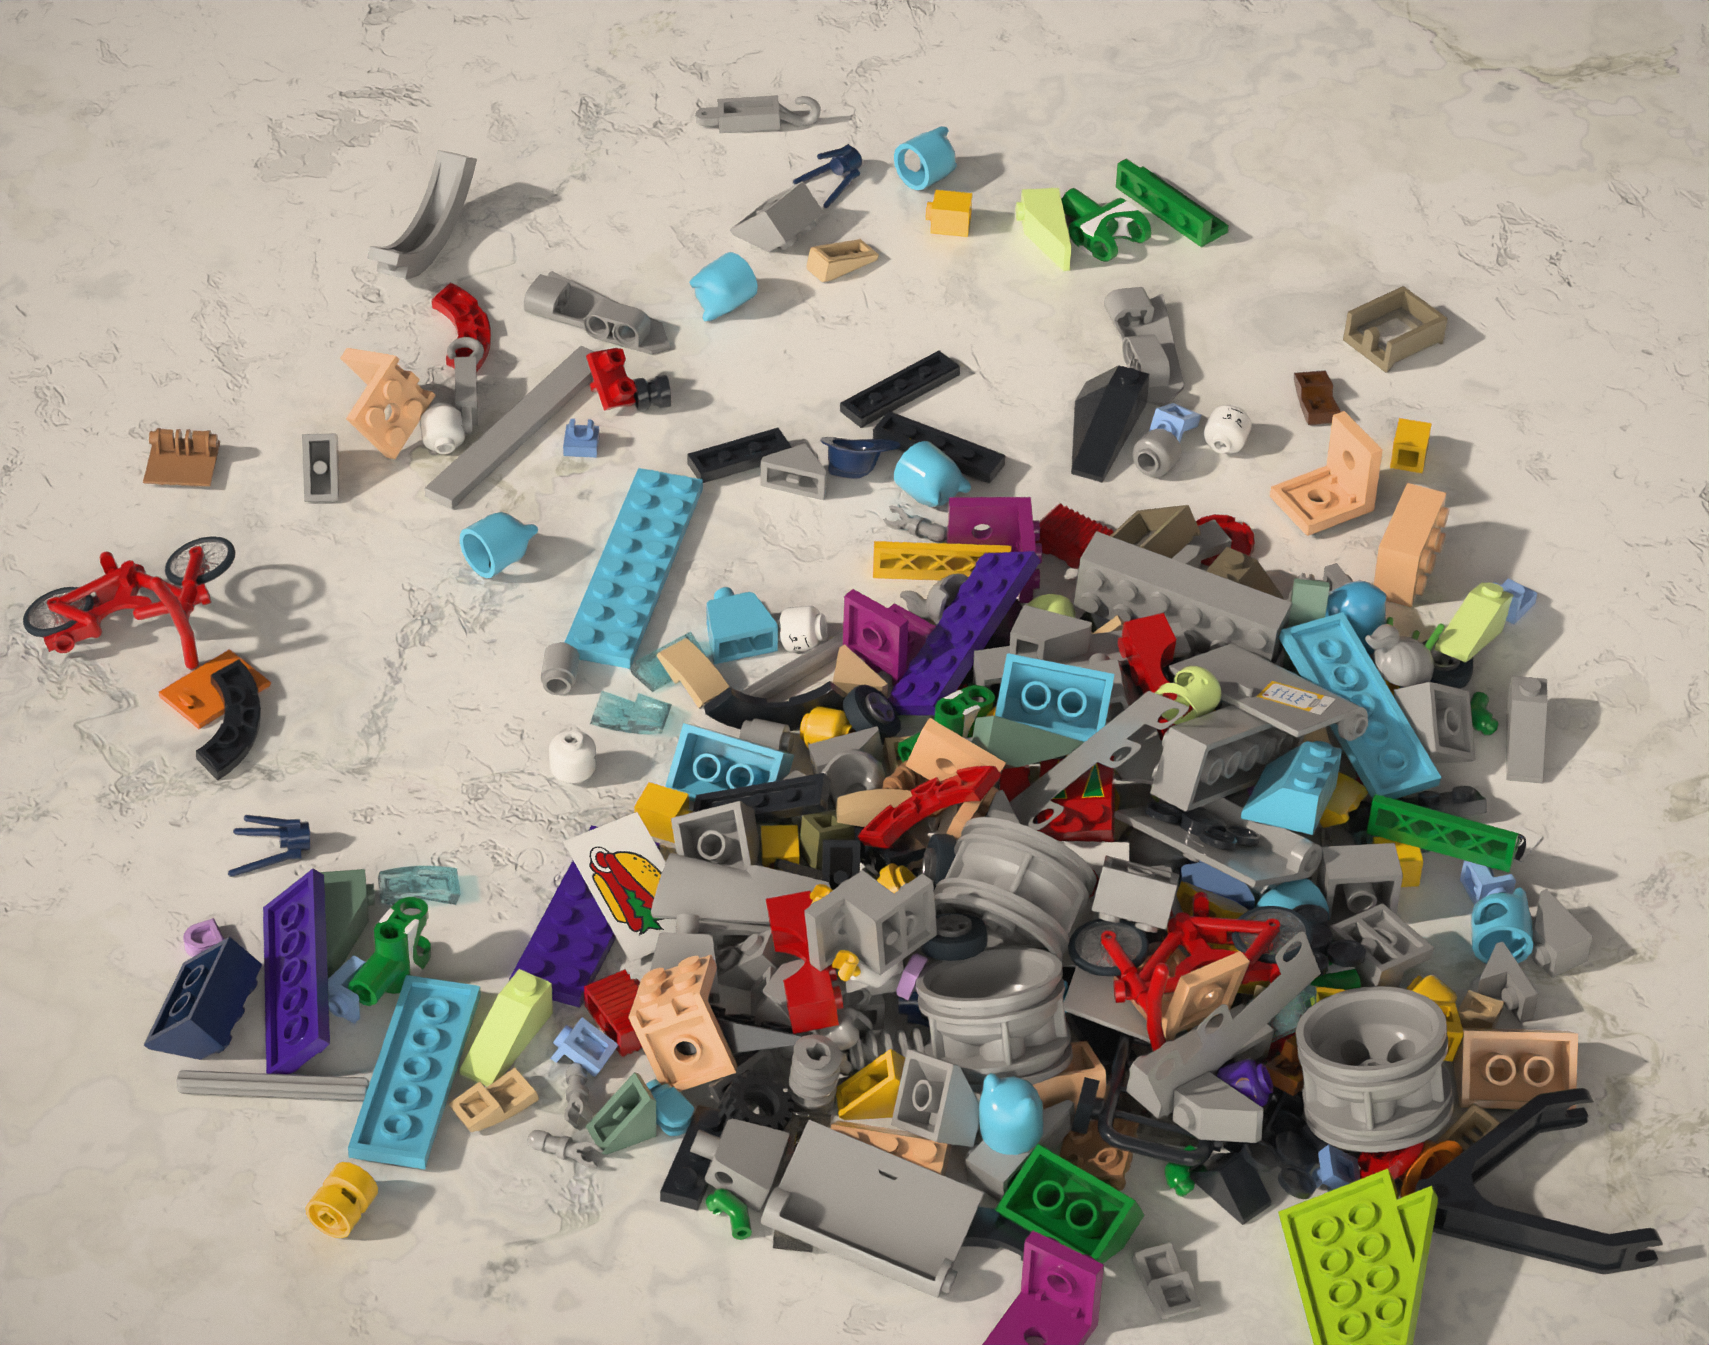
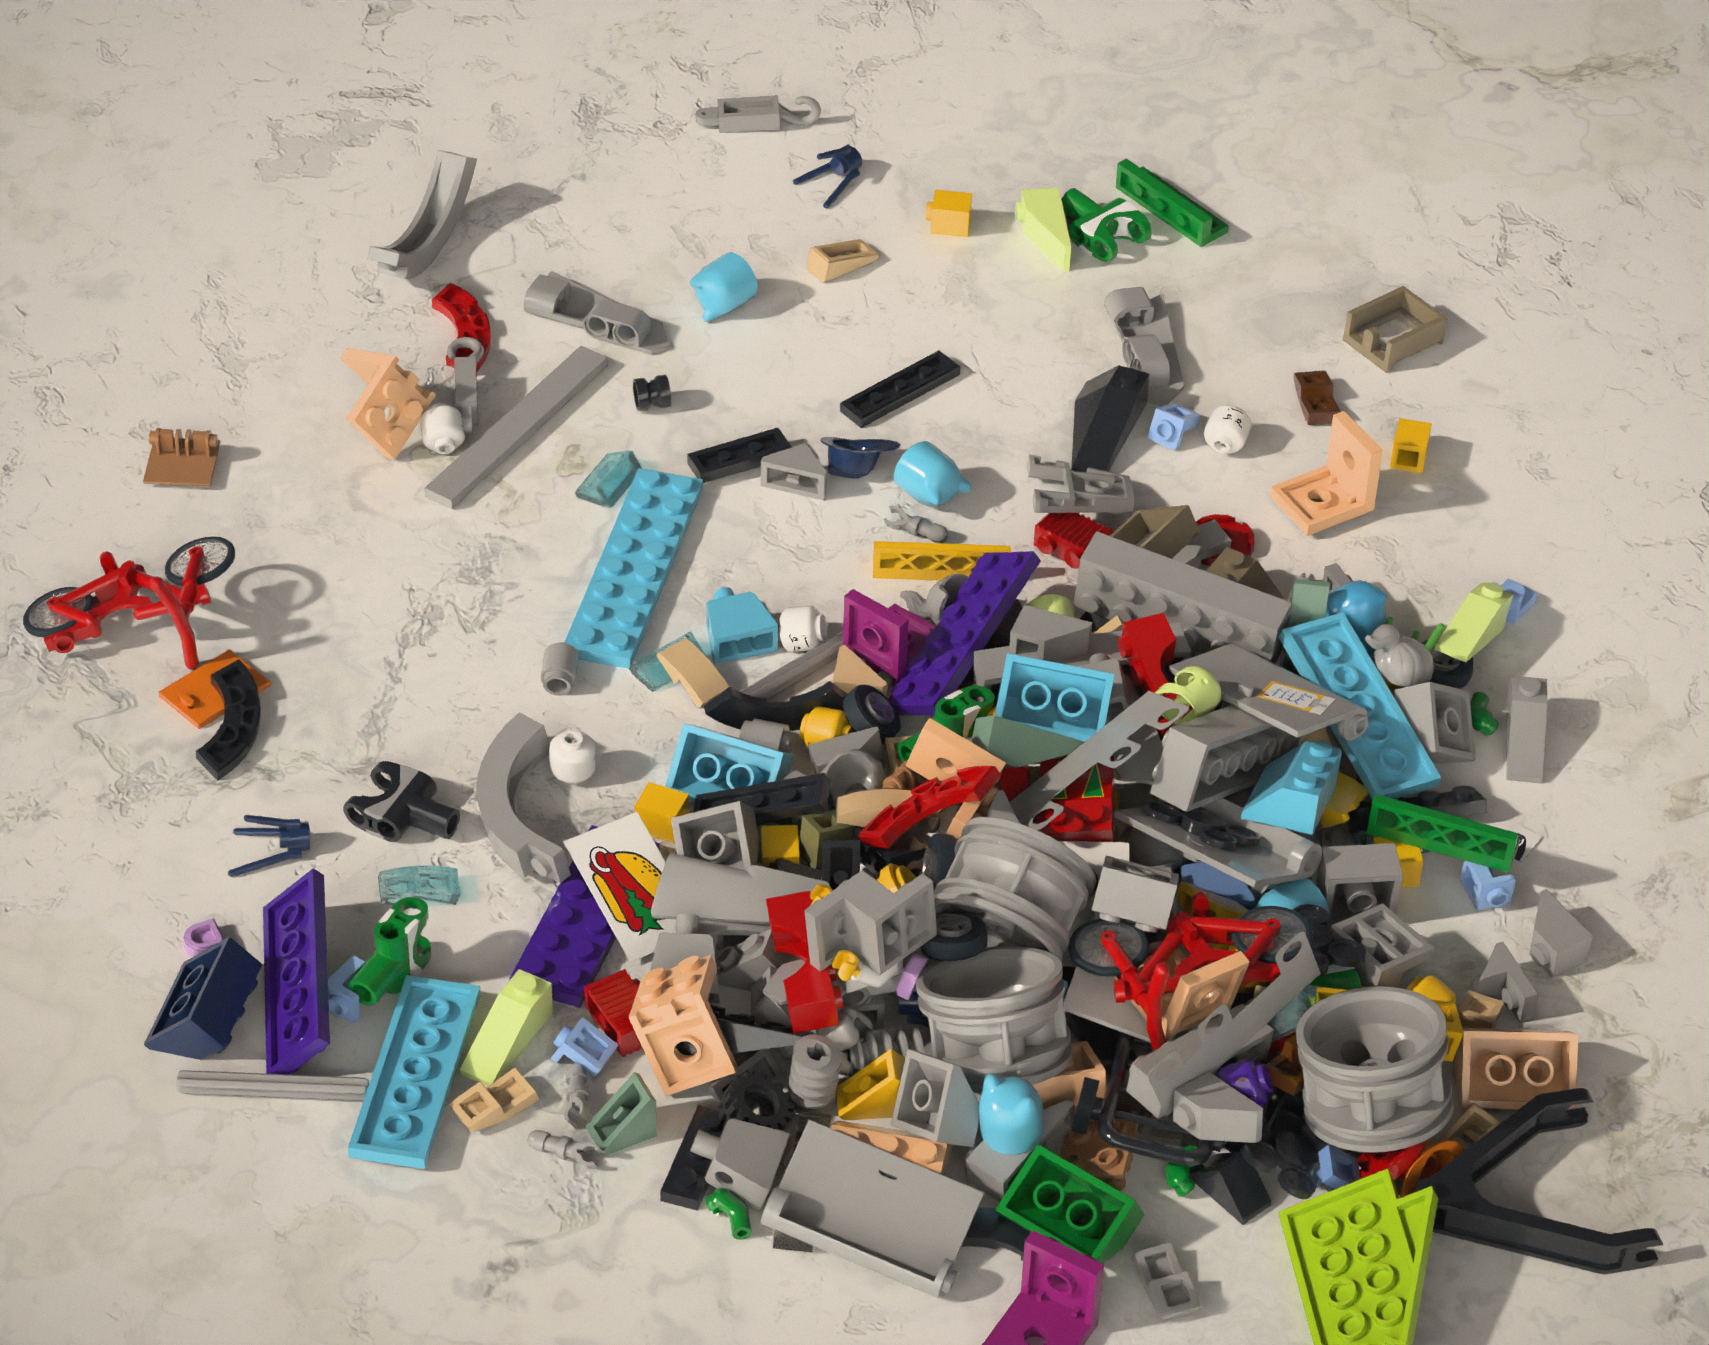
(320, 467): light grey slope -> none
(341, 1200): yellow wheel -> none
(346, 913): sand green slope -> none
(404, 804): none -> black connector
(497, 541): medium azure piece -> none
(499, 780): none -> light grey arch
(581, 439): medium blue tile -> none
(609, 479): none -> clear light blue slope
(611, 378): red hips -> none
(623, 715): clear light blue slope -> none
(672, 1108): medium azure arm -> none
(780, 219): light grey slope -> none
(935, 156): medium azure piece -> none
(969, 457): black plate -> none
(1009, 524): magenta bracket -> none
(1083, 492): none -> light grey wing
(1156, 452): light grey head -> none
(1410, 544): light nougat brick -> none
(1502, 919): medium azure piece -> none

